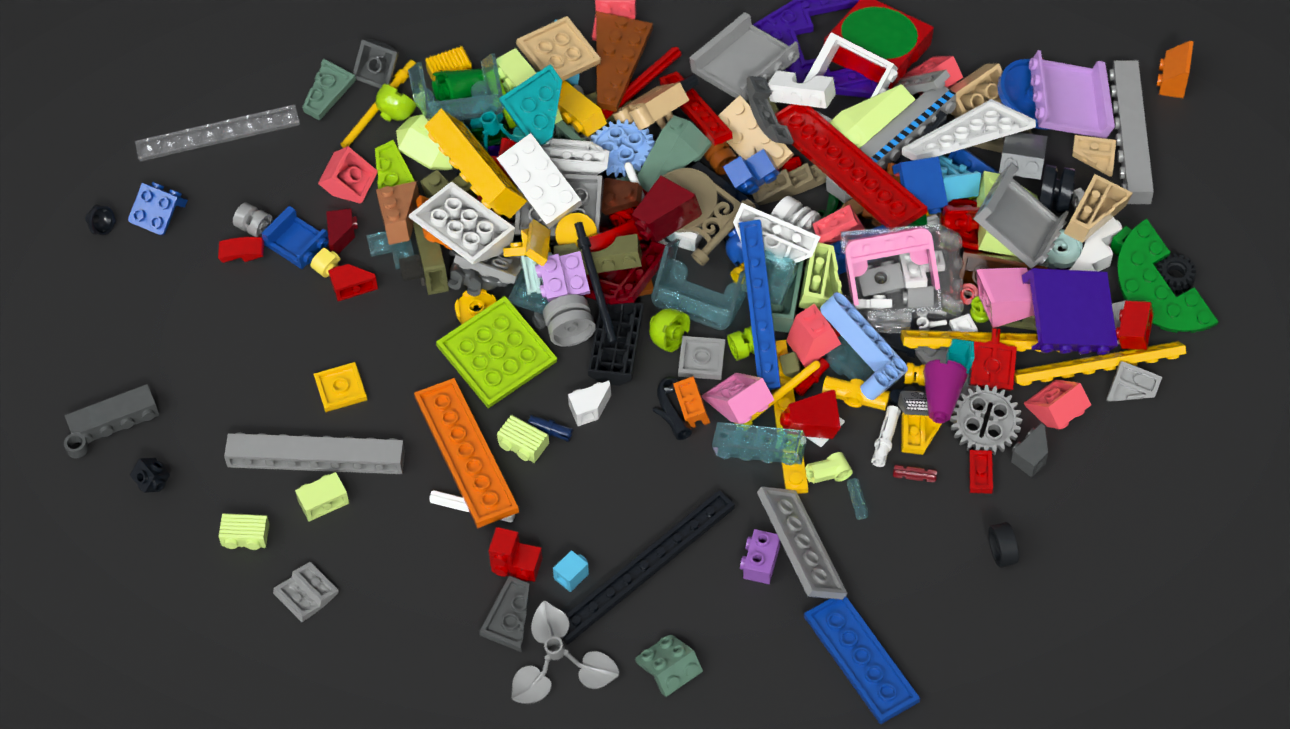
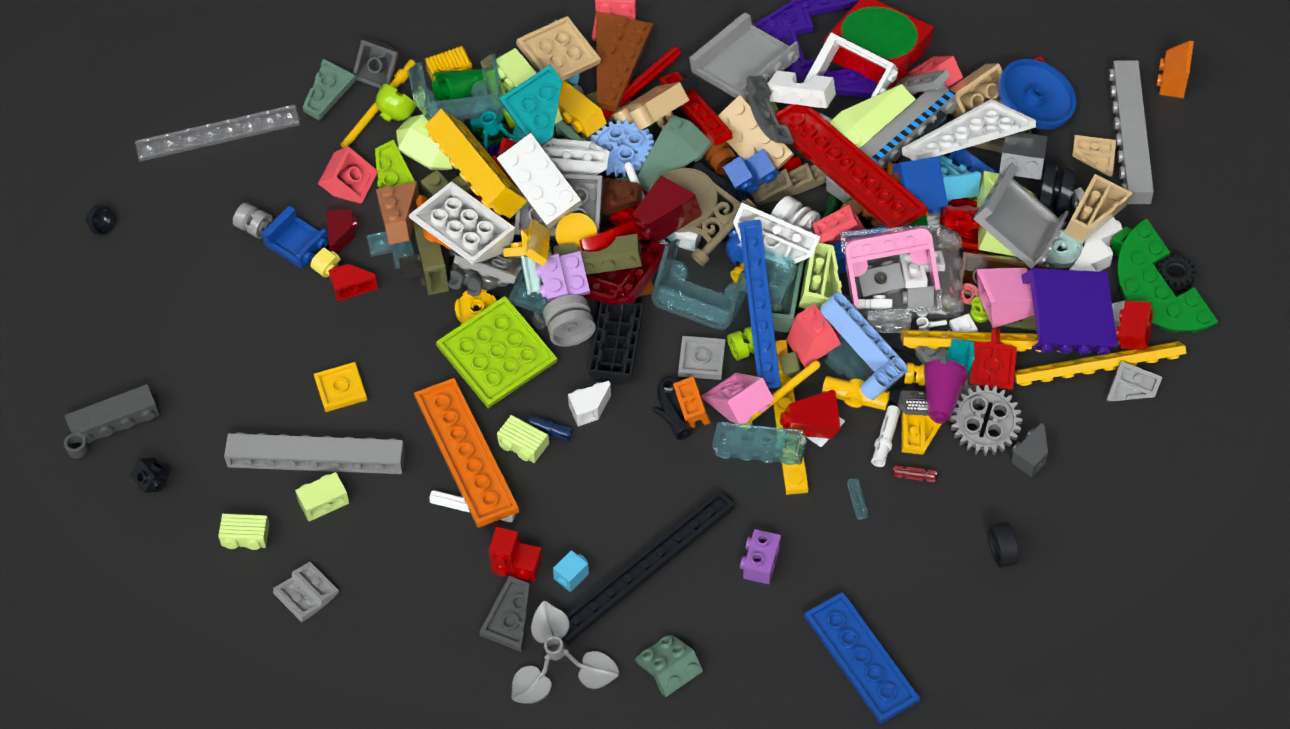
(155, 207): bracket -> none
(243, 247): red slope -> none
(584, 244): black bar -> none
(668, 328): lime cylinder -> none
(802, 388): red axle -> none
(802, 543): light grey plate -> none
(833, 467): yellowish green piece -> none
(980, 471): red plate -> none
(1059, 403): coral slope -> none
(1072, 97): lavender panel -> none

